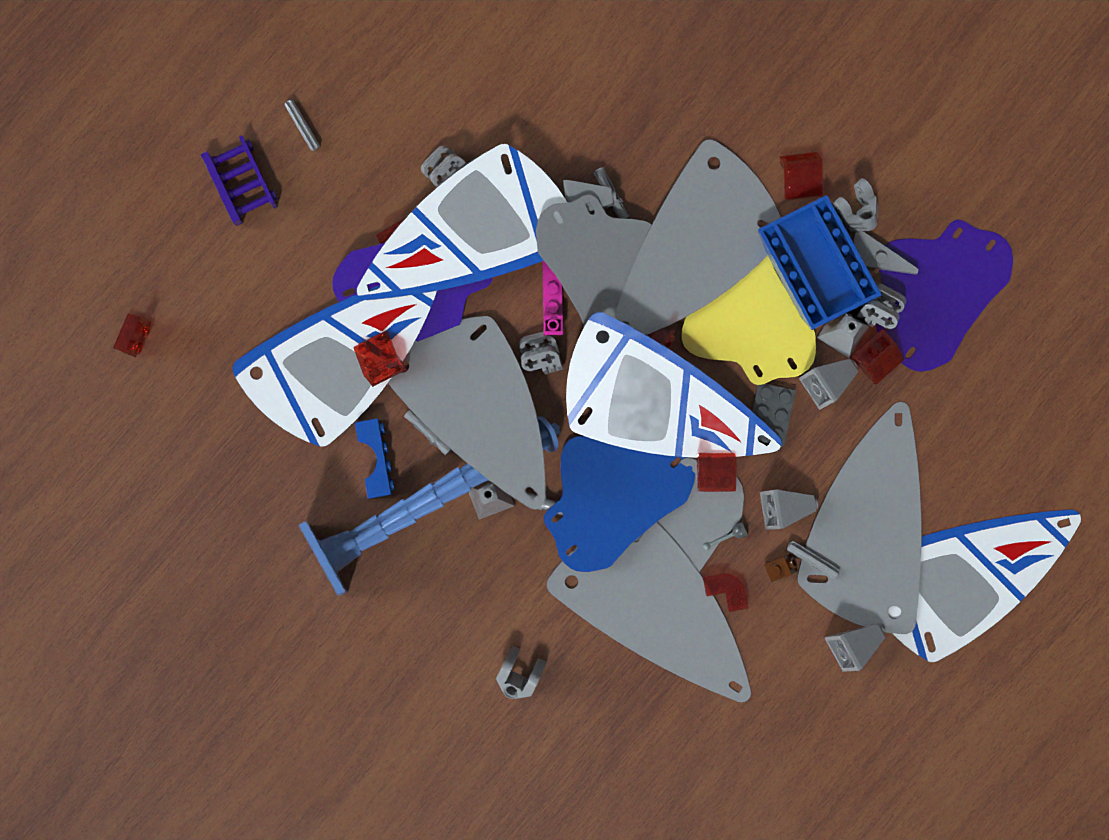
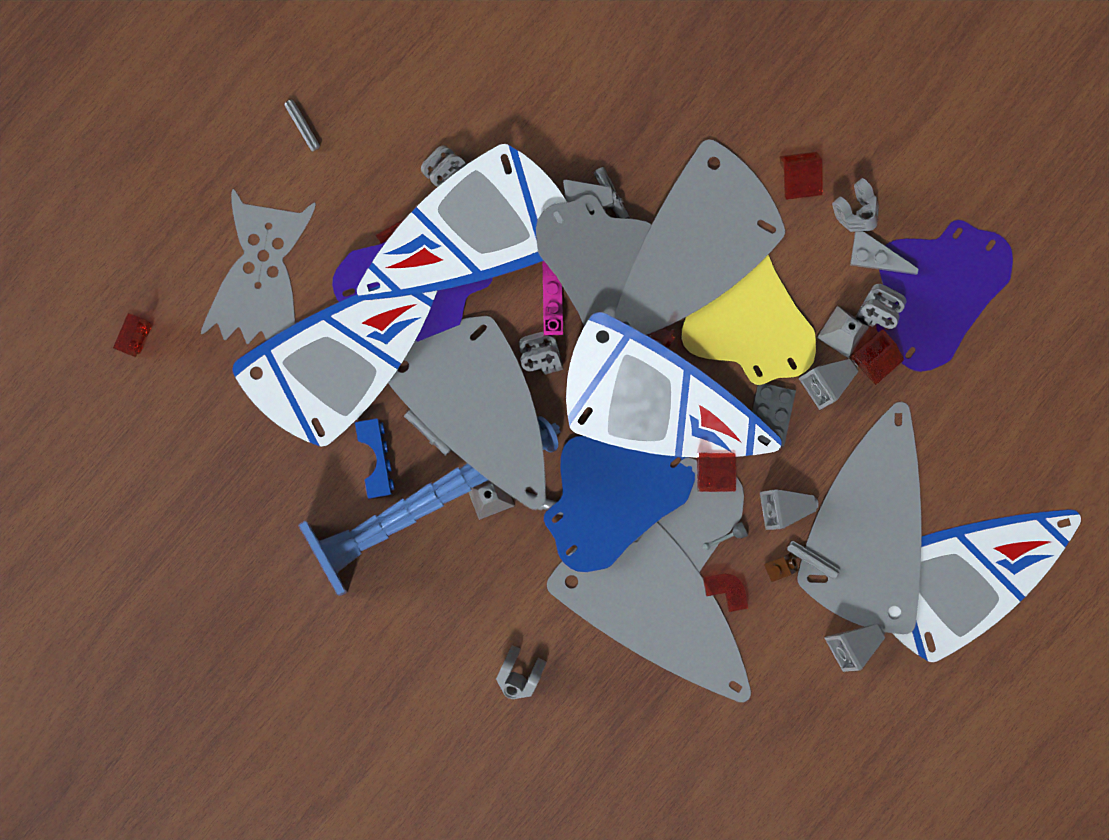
(229, 195): dark purple fence -> none
(238, 300): none -> light grey piece
(378, 359): clear red bracket -> none
(818, 263): blue slope -> none

